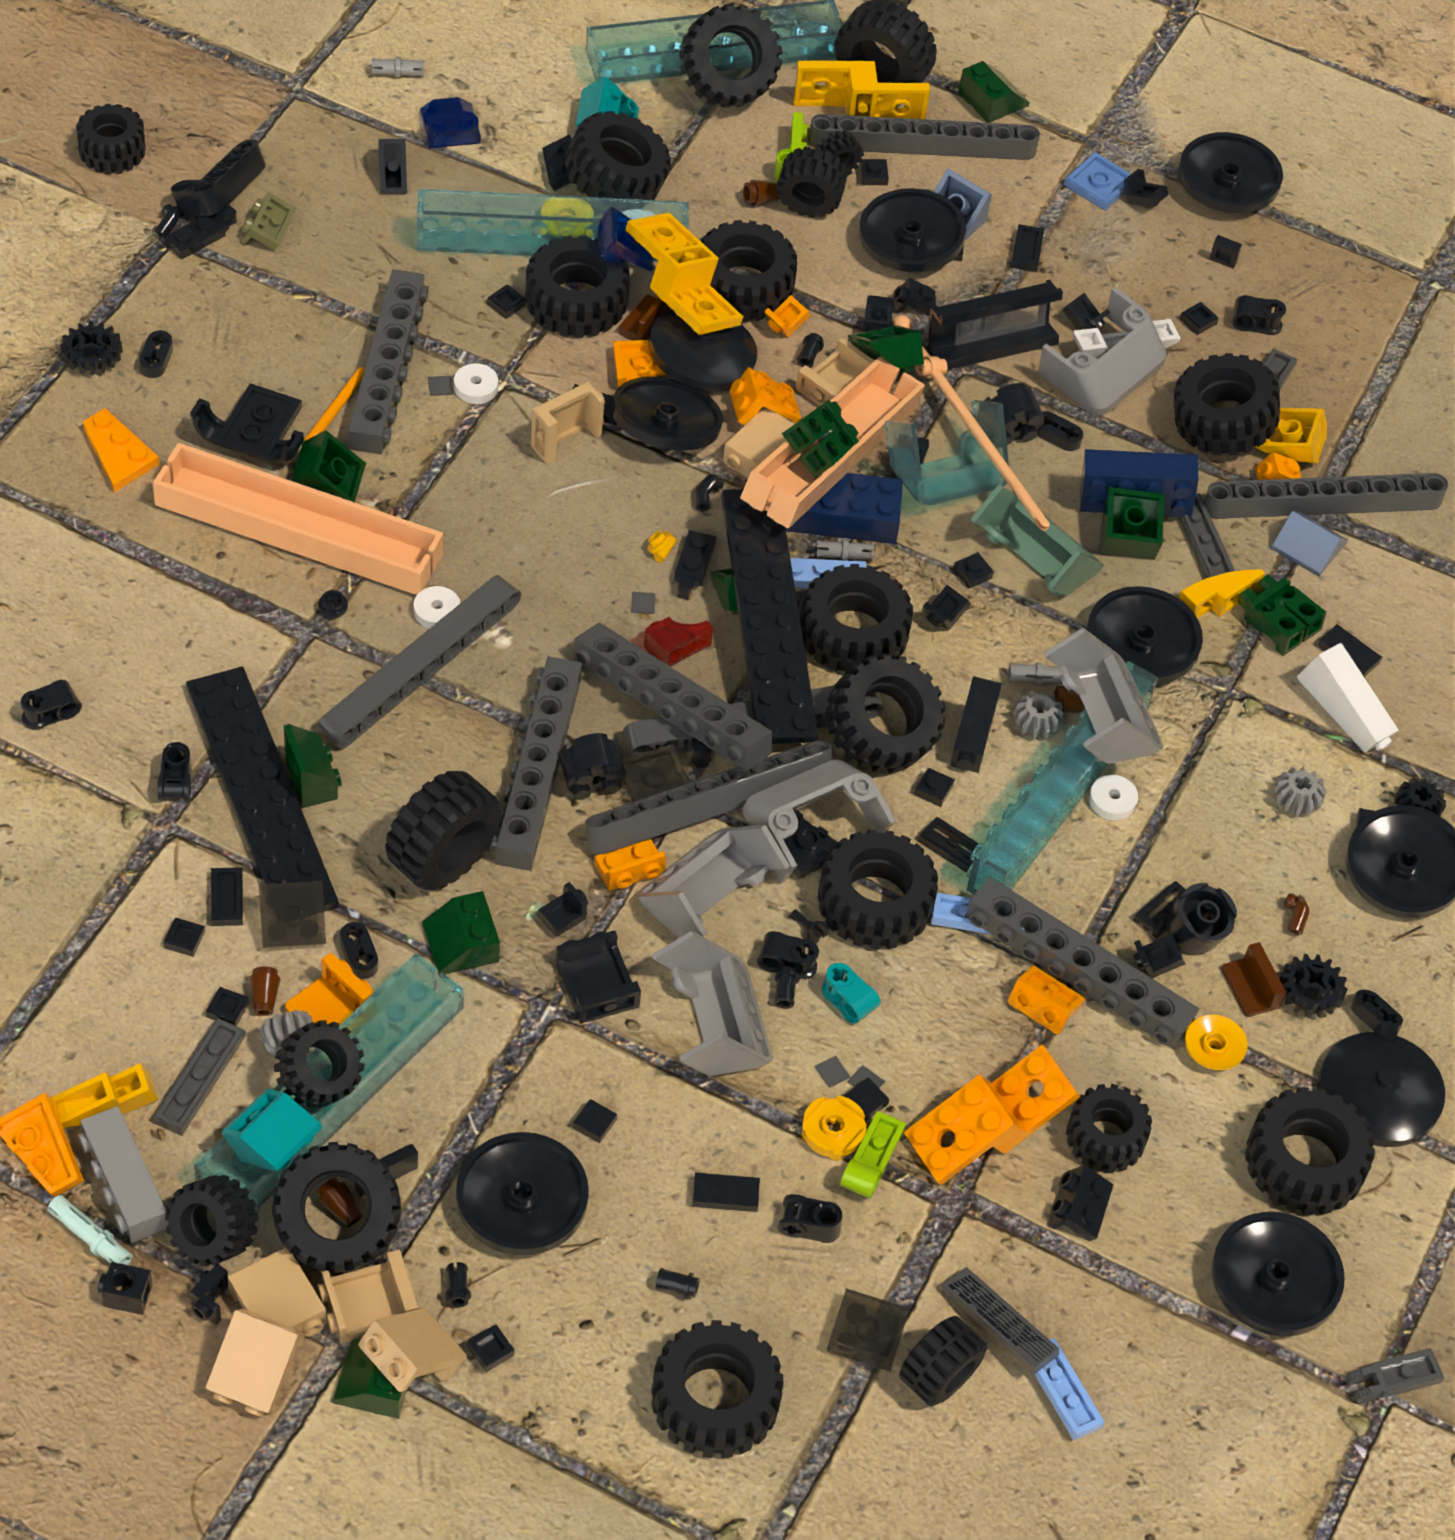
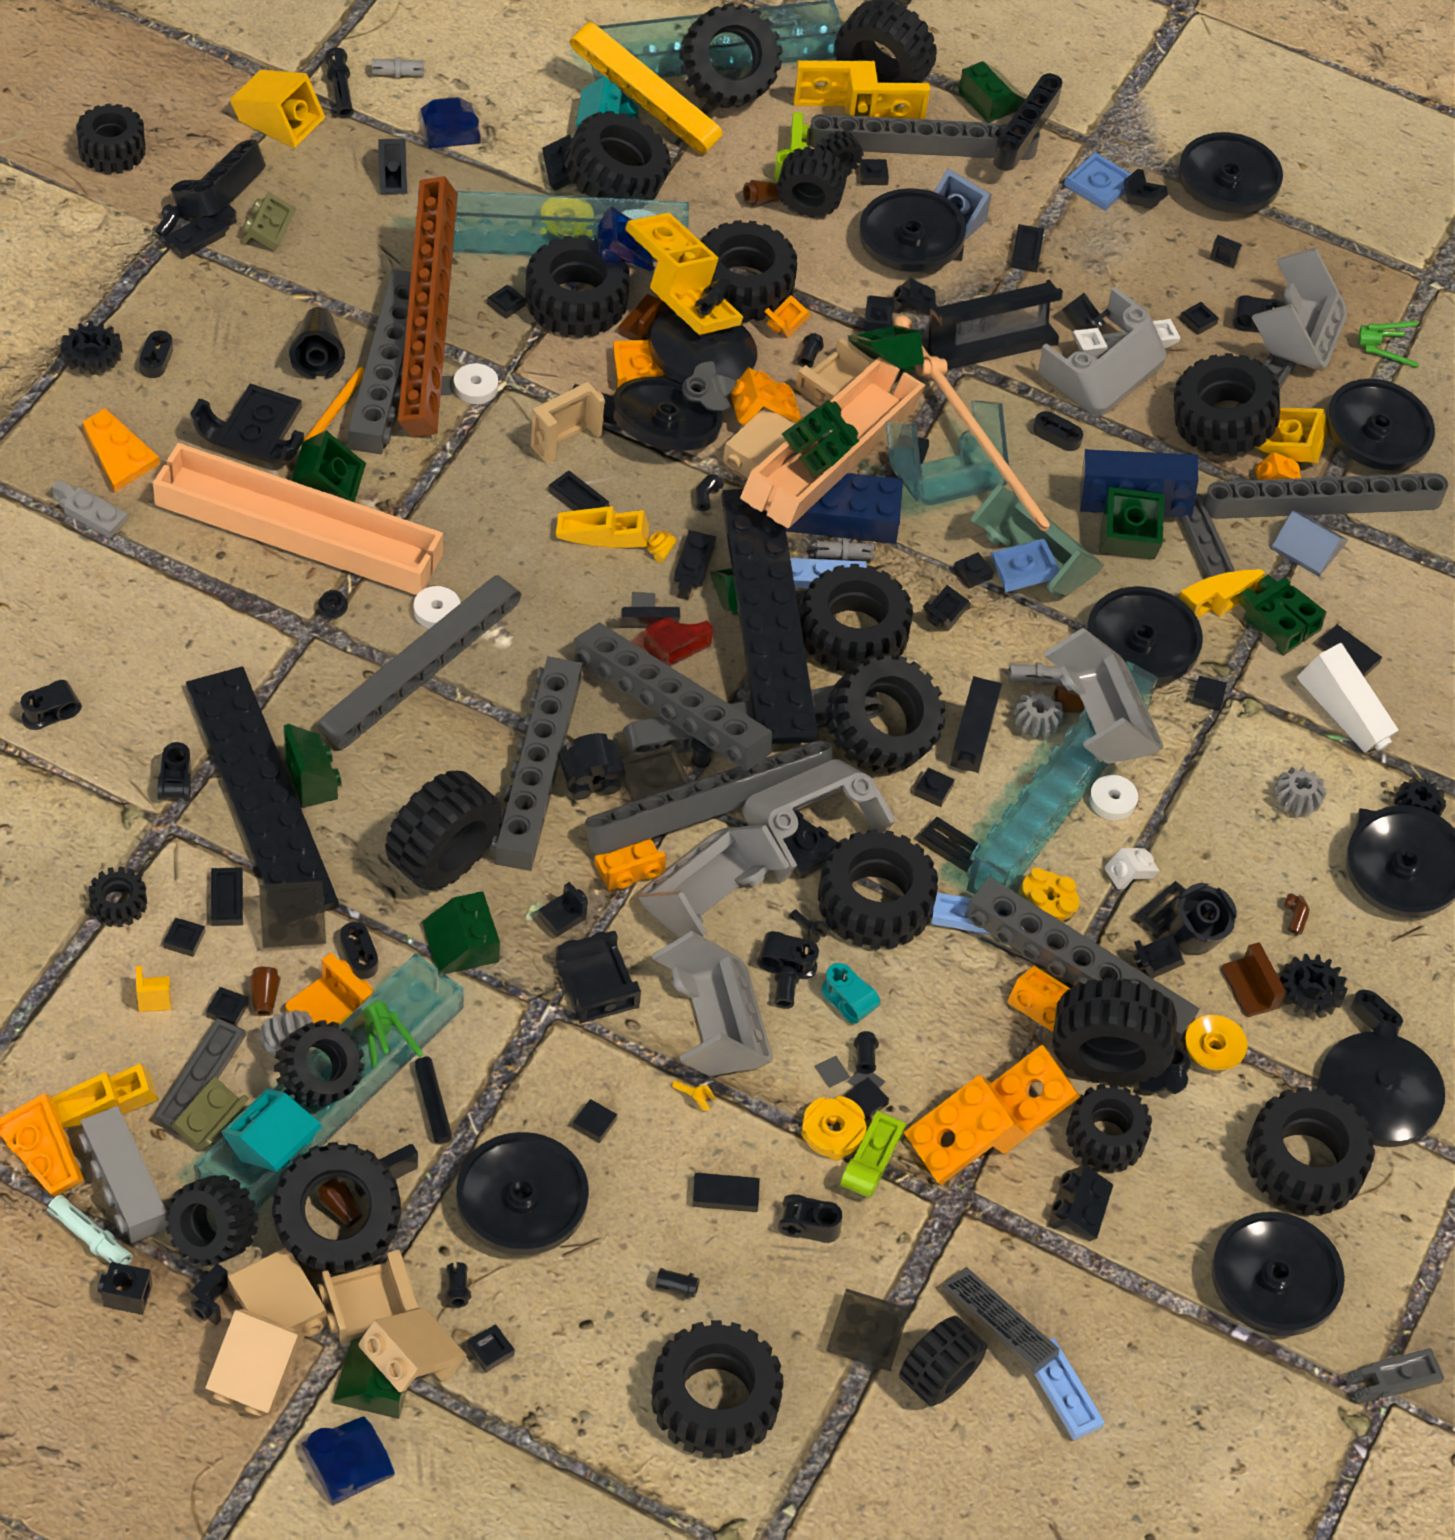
(89, 509): none -> light grey hinge
(117, 911): none -> black tyre
(152, 992): none -> yellow panel
(208, 1114): none -> olive bracket
(279, 105): none -> yellow slope
(317, 346): none -> black cone
(339, 74): none -> black pin
(347, 1459): none -> clear blue slope
(380, 1022): none -> bright green plant
(428, 307): none -> dark orange brick
(433, 1100): none -> black axle
(576, 493): none -> black tile
(604, 528): none -> yellow slope
(643, 616): none -> black tile
(646, 87): none -> yellow beam
(699, 1094): none -> yellow hand
(712, 387): none -> dark grey plate
(713, 295): none -> black pin
(866, 1046): none -> black pin
(1020, 412): black brick -> none
(1024, 565): none -> medium blue tile
(1027, 122): none -> black beam
(1041, 884): none -> yellow plate
(1114, 1031): none -> black tyre
(1130, 865): none -> white bracket
(1173, 1078): none -> black plate
(1209, 693): none -> black tile
(1313, 313): none -> light grey windscreen
(1372, 334): none -> bright green plant
(1380, 424): none -> black dish

